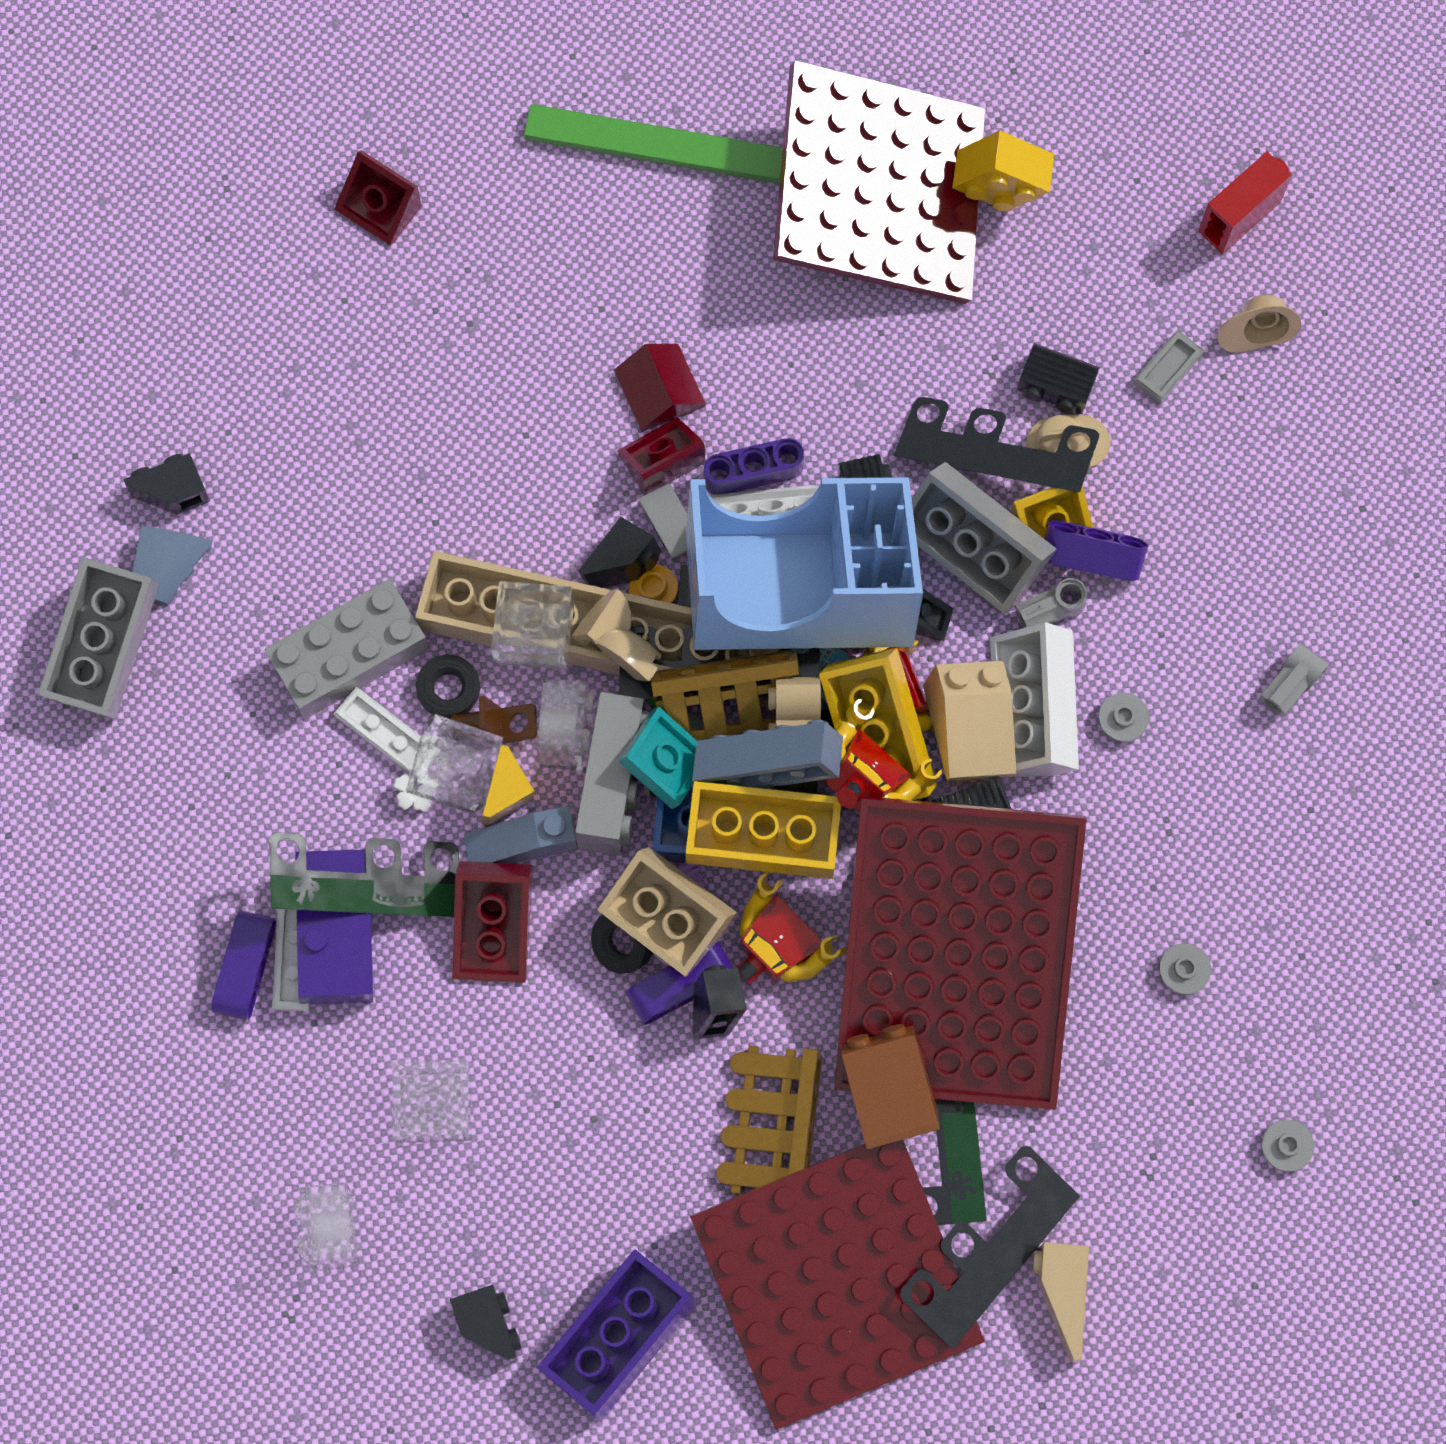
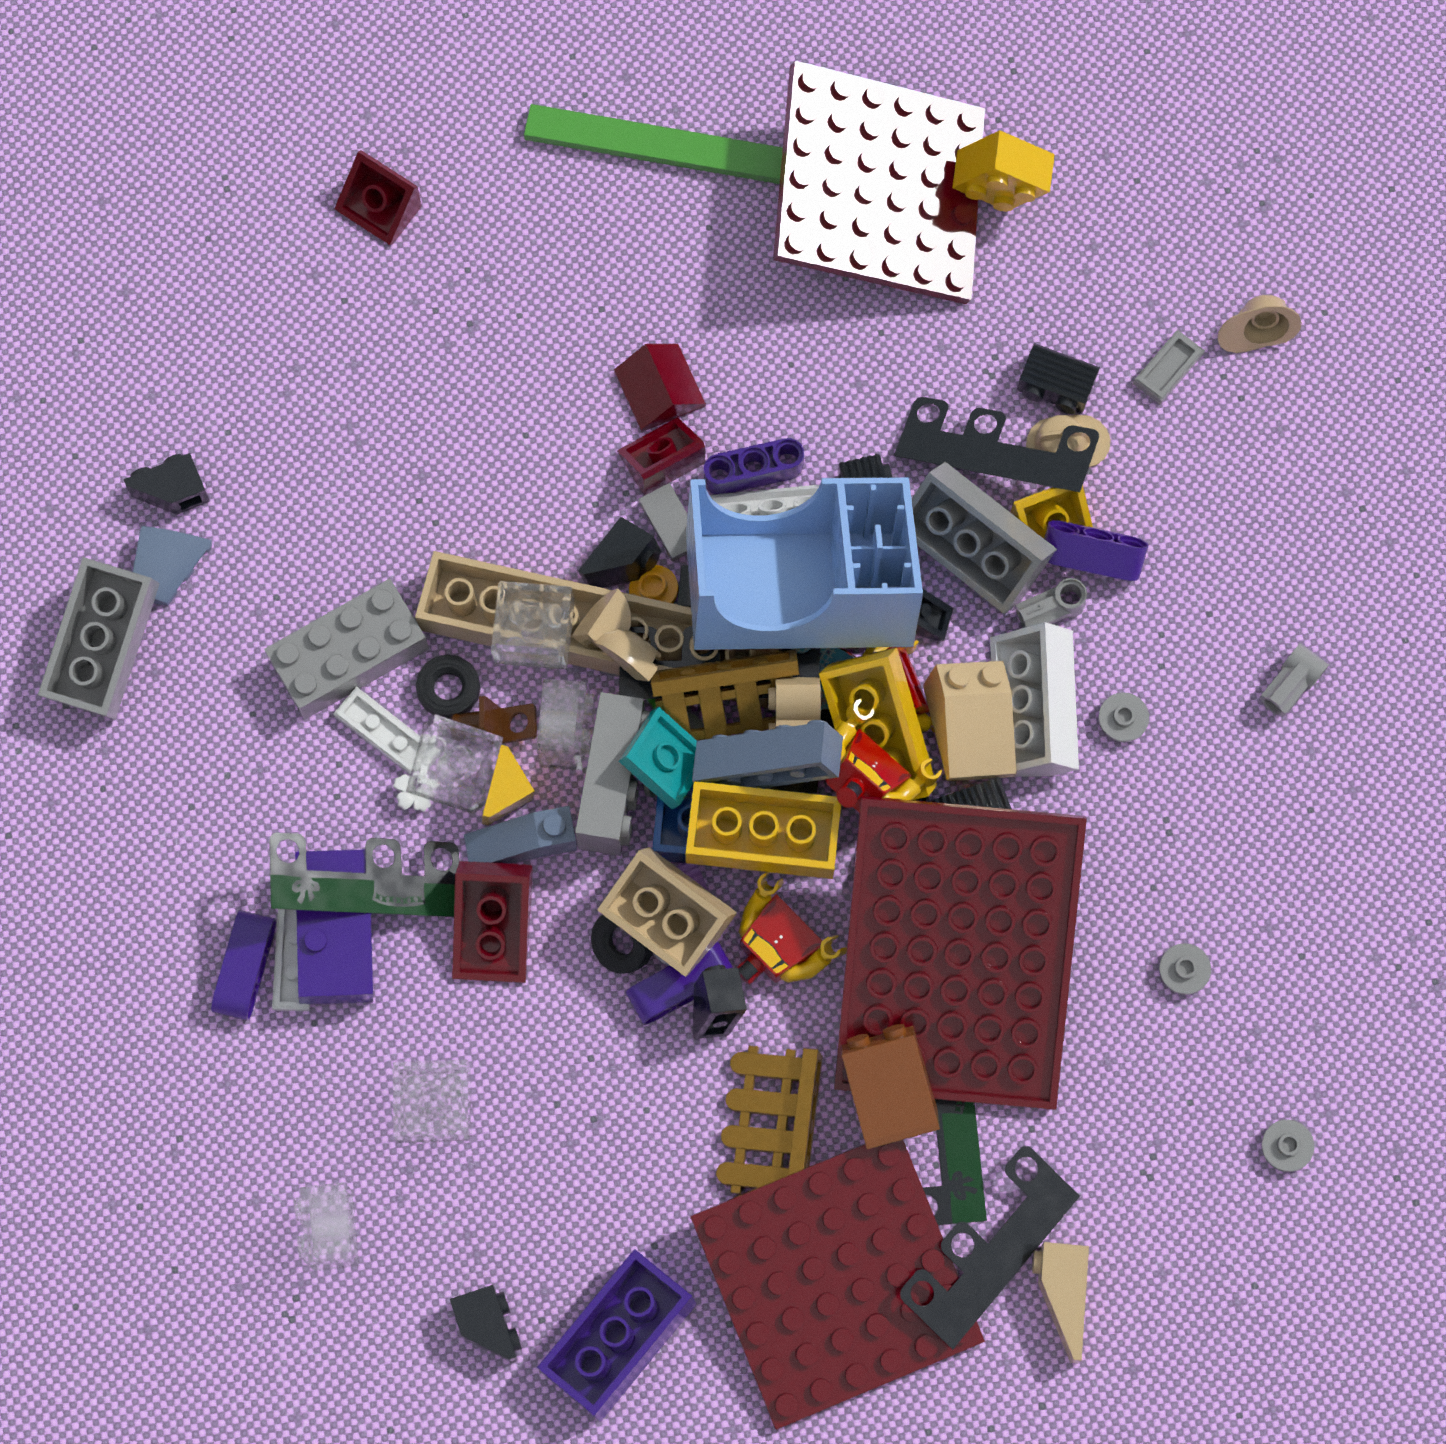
(1245, 202): red brick -> none

